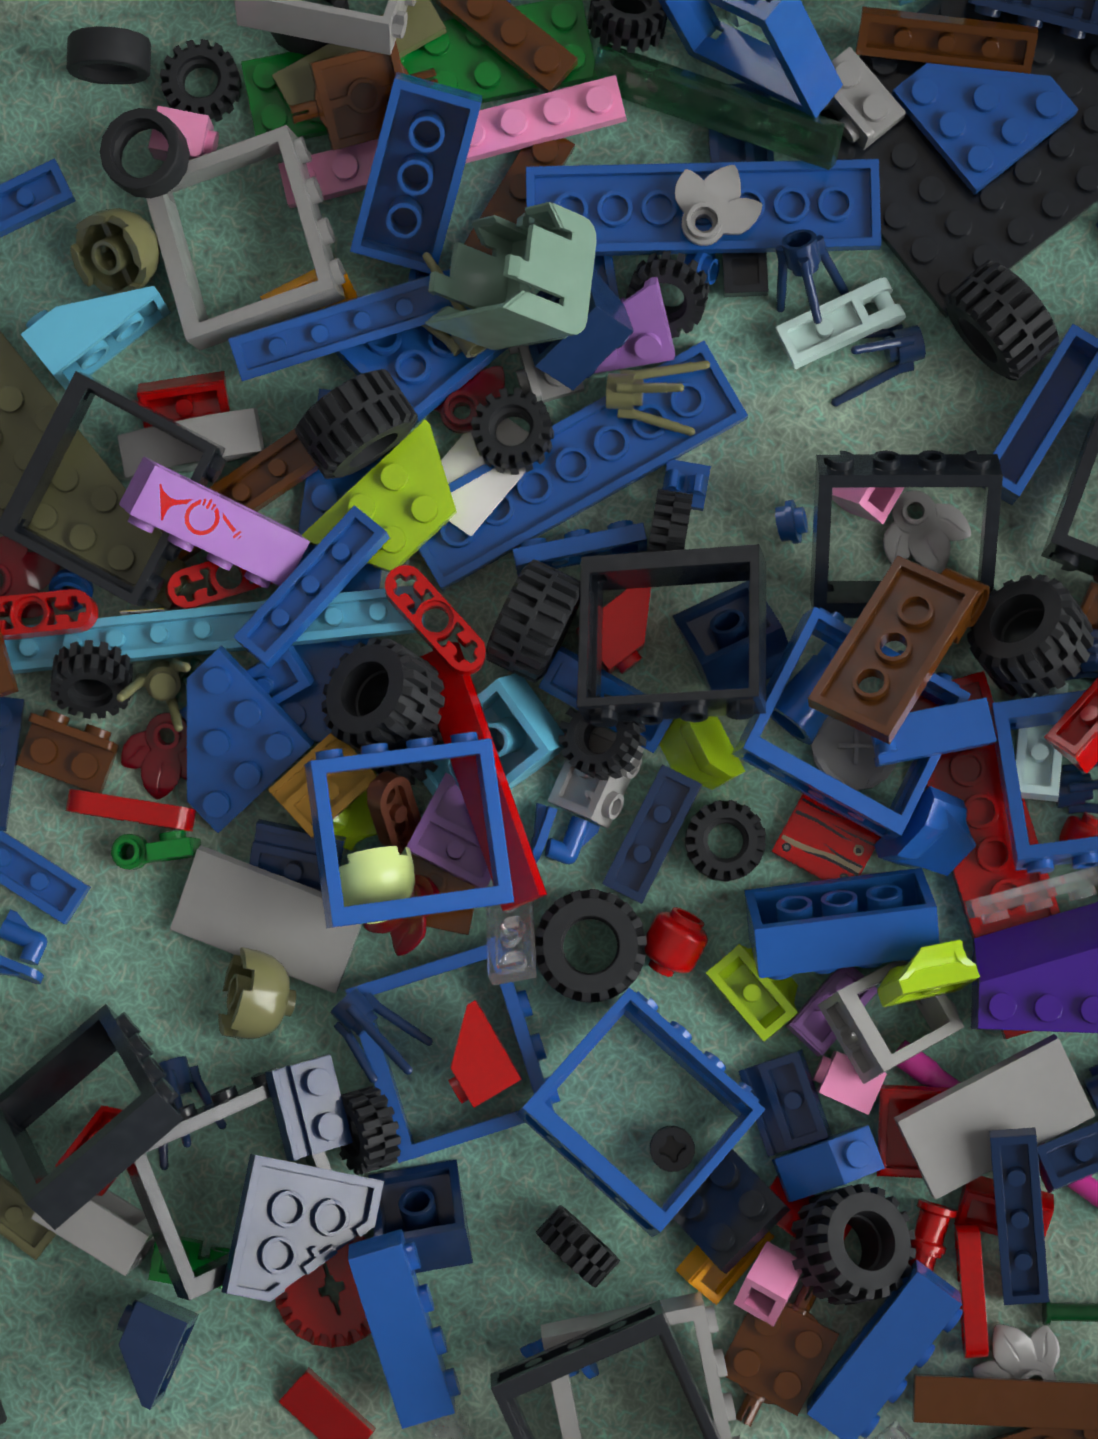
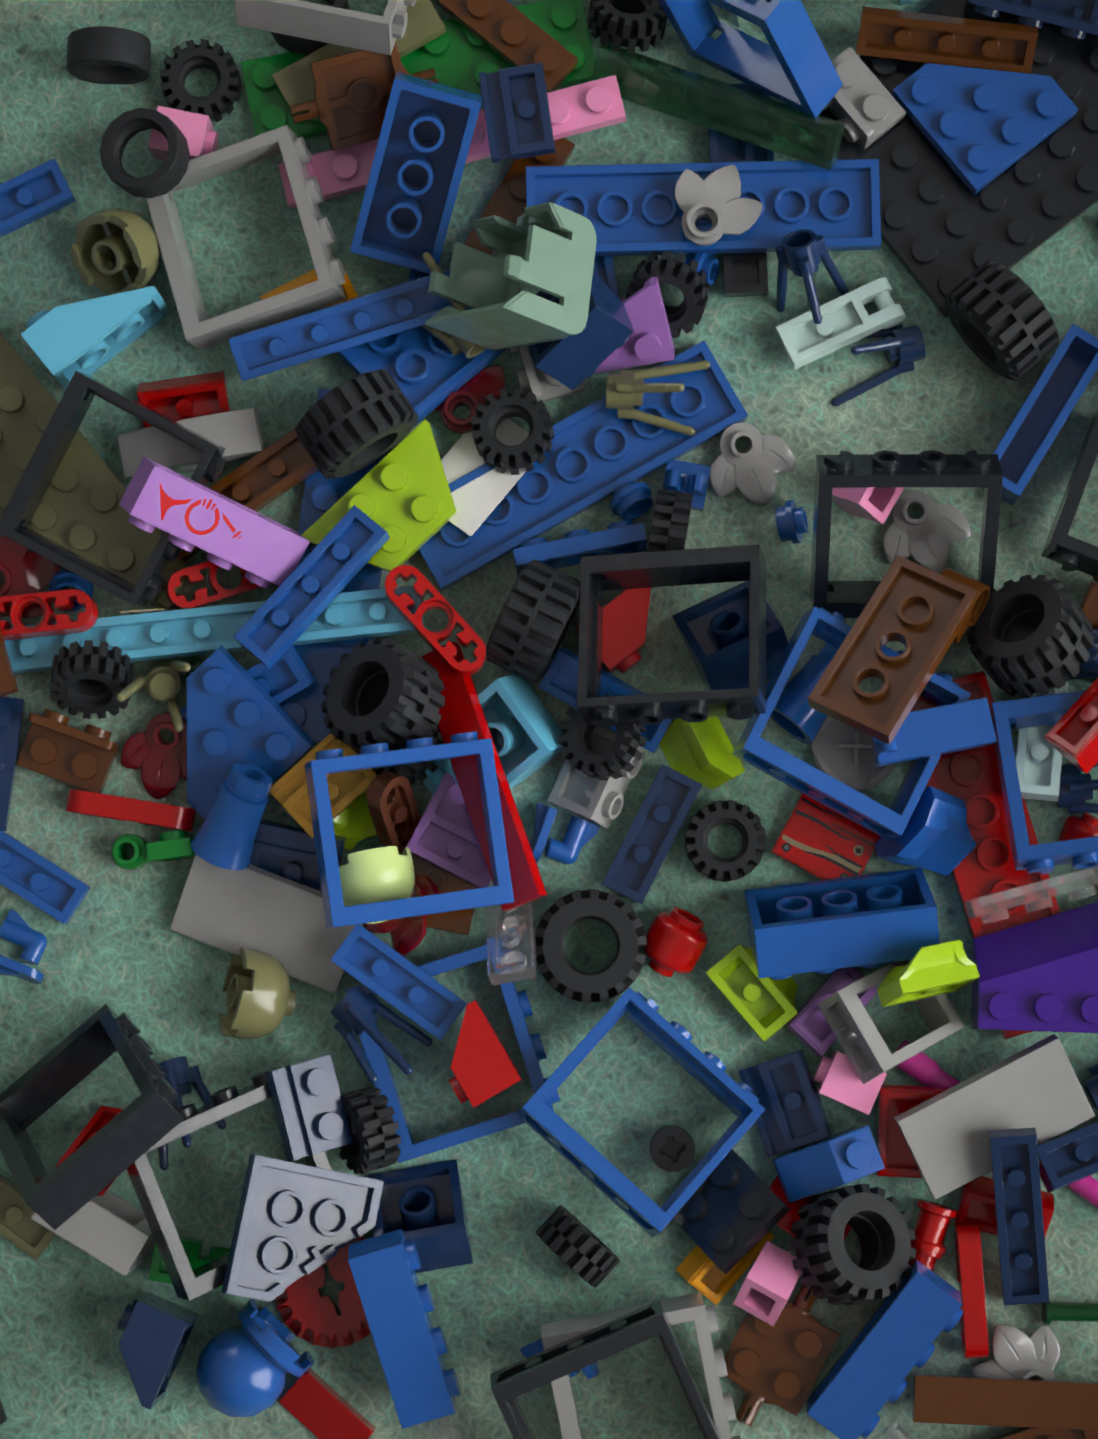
(234, 818): none -> blue plant
(248, 1364): none -> blue tile
(399, 981): none -> blue plate
(517, 112): none -> dark blue plate
(631, 500): none -> blue plate
(753, 469): none -> light grey plate

